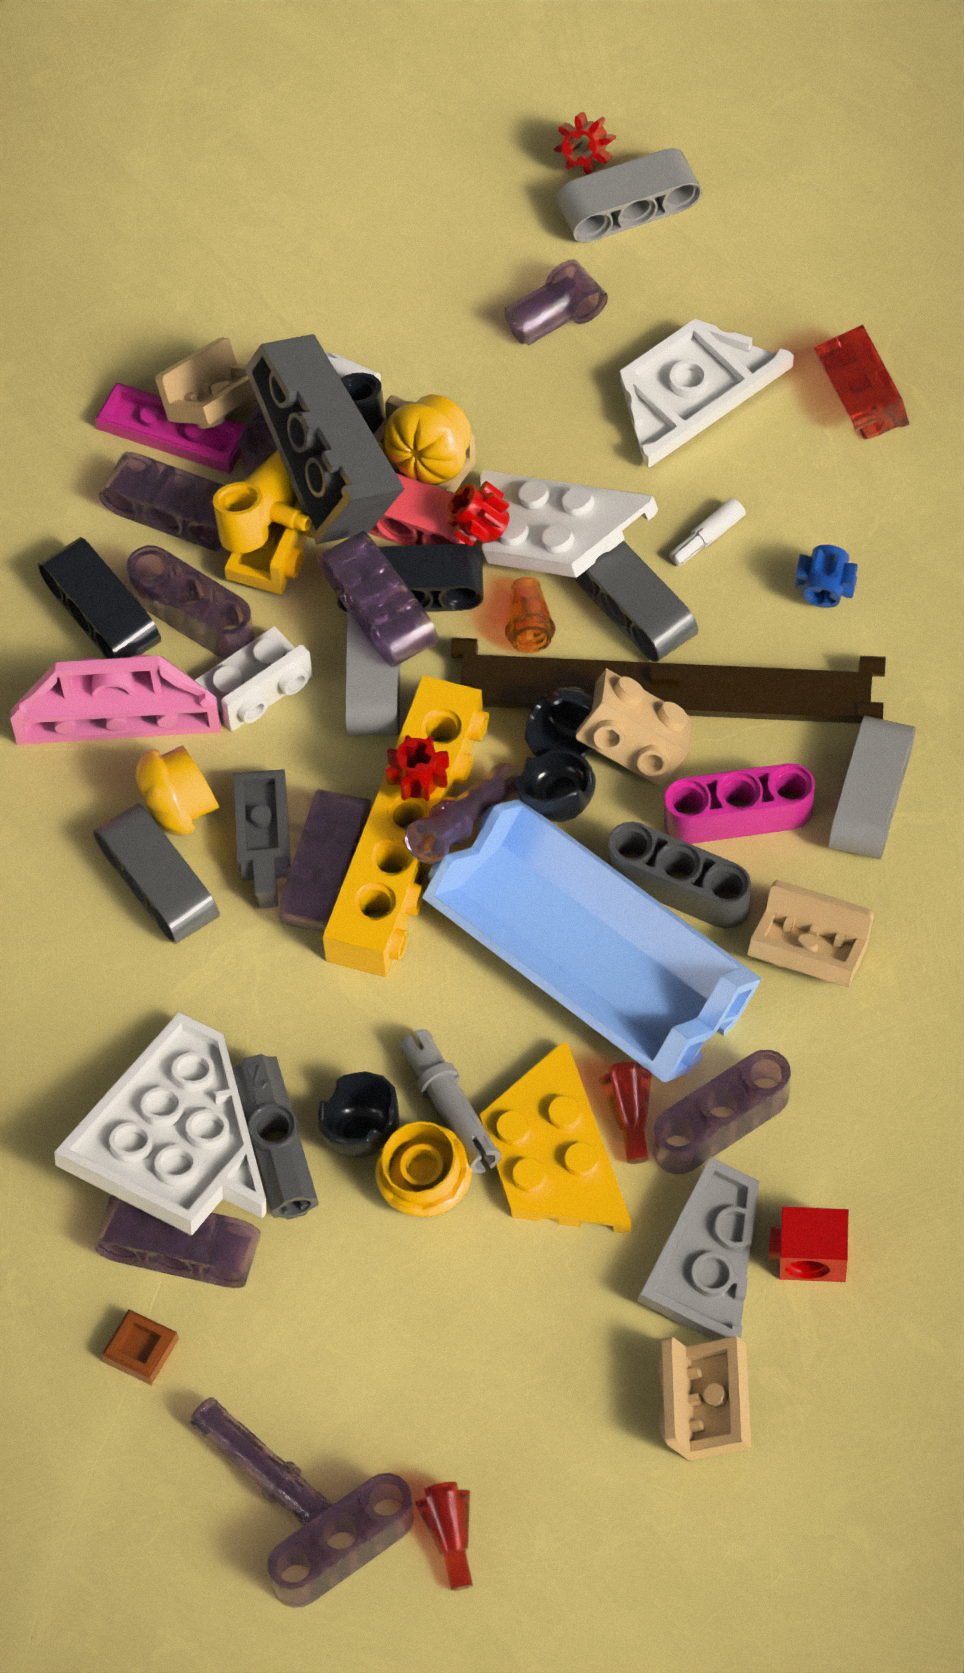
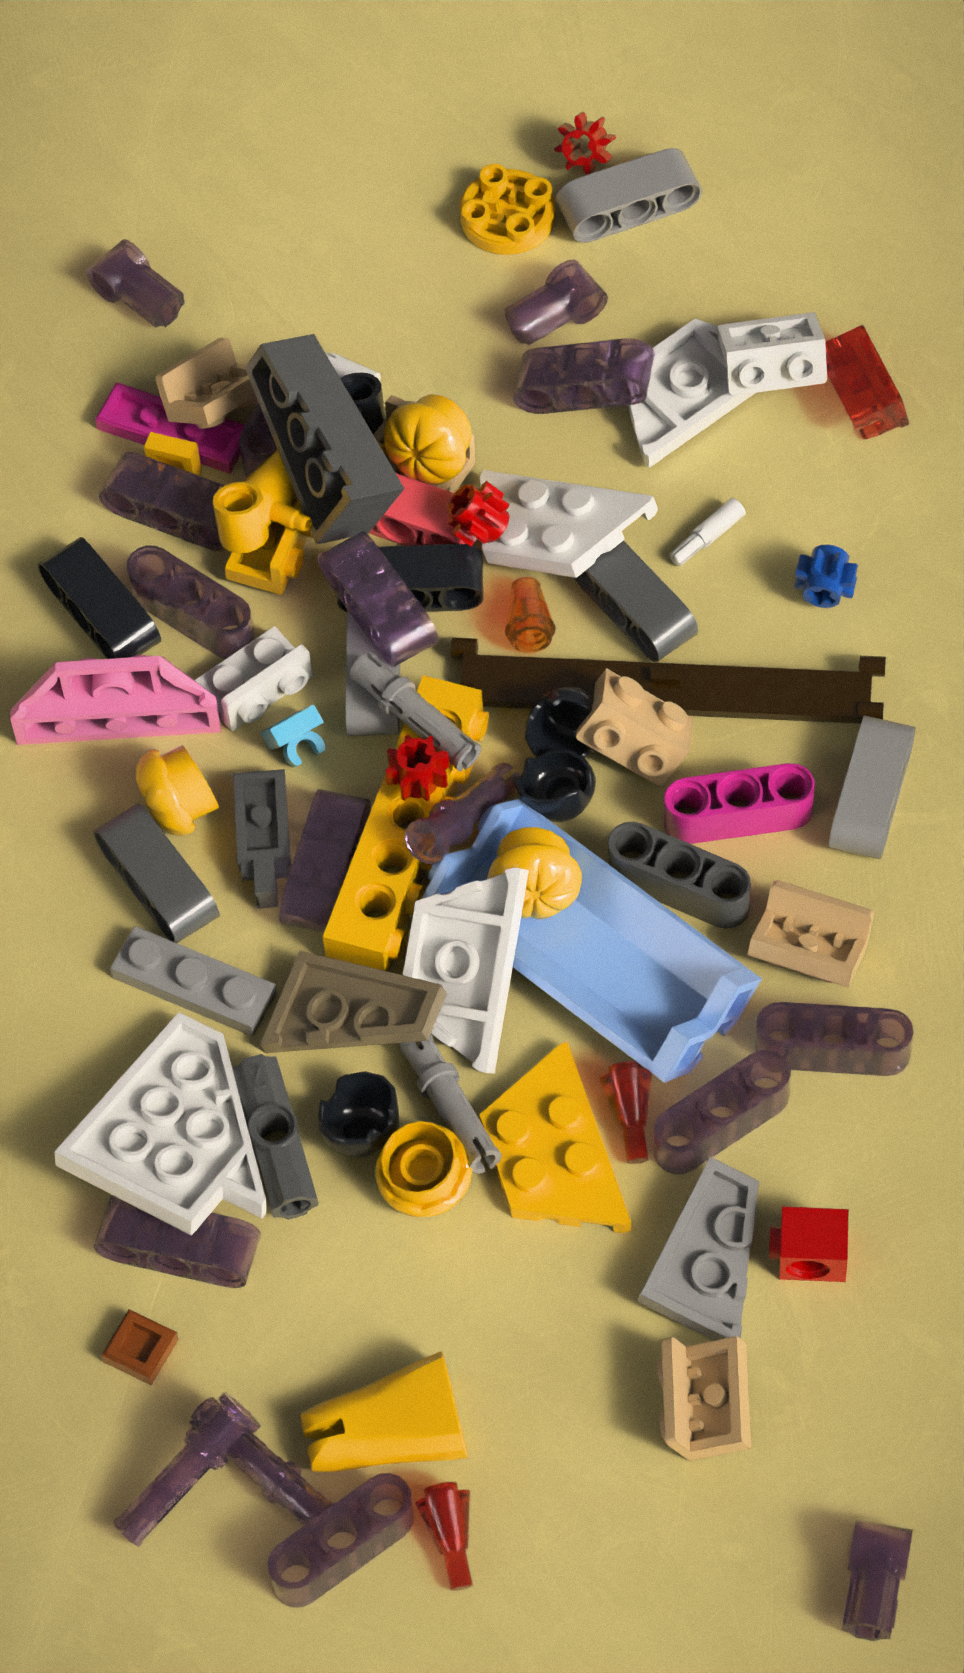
(127, 277): none -> piece
(174, 452): none -> yellow tile
(193, 981): none -> light grey plate
(204, 1449): none -> pin
(292, 731): none -> medium azure tile
(349, 1006): none -> dark tan wing
(388, 1422): none -> yellow piece
(399, 698): none -> light grey pin
(469, 948): none -> white wing
(507, 210): none -> yellow tile
(552, 875): none -> yellow piece
(584, 376): none -> beam
(773, 353): none -> white bracket
(858, 1027): none -> beam
(877, 1565): none -> piece

